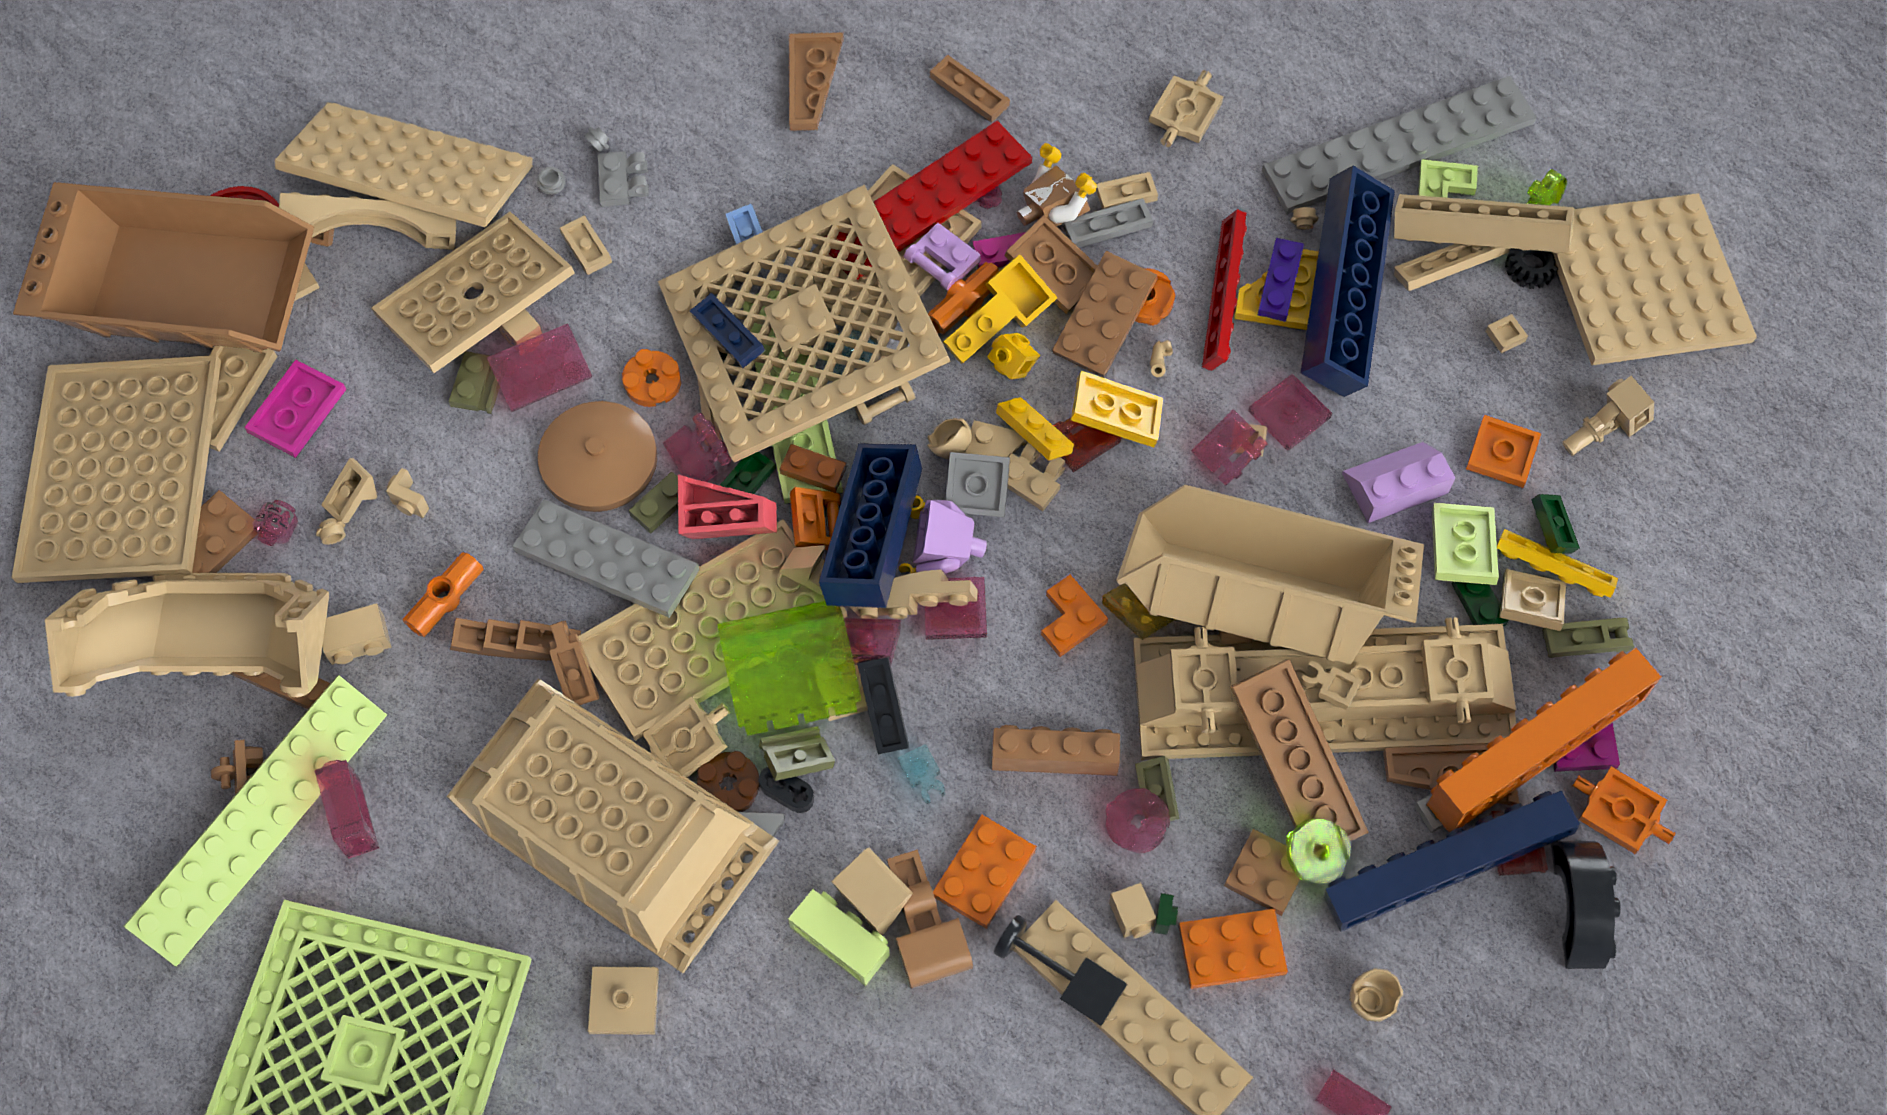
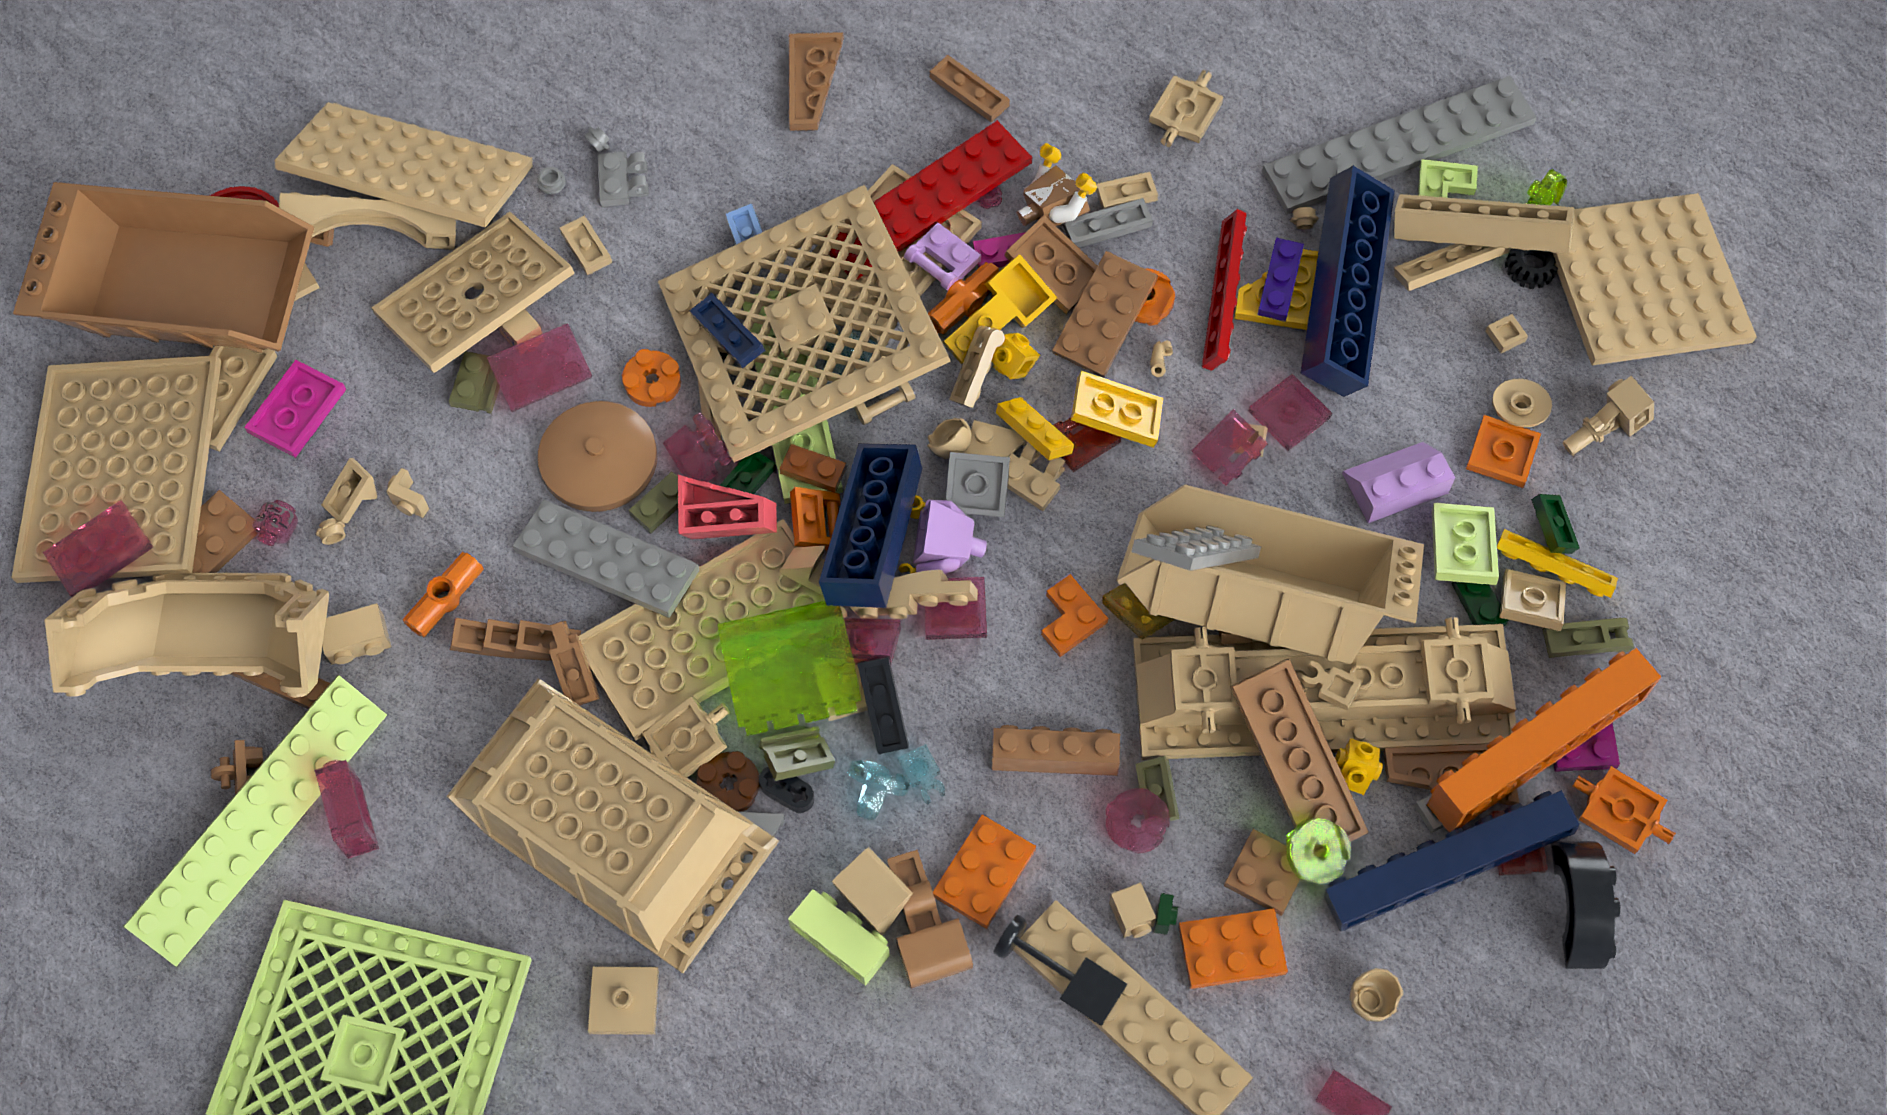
(98, 549): none -> clear pink plate
(876, 786): none -> clear light blue tile
(976, 365): none -> tan plate
(1197, 548): none -> light grey plate
(1359, 764): none -> yellow brick
(1522, 402): none -> tan dish

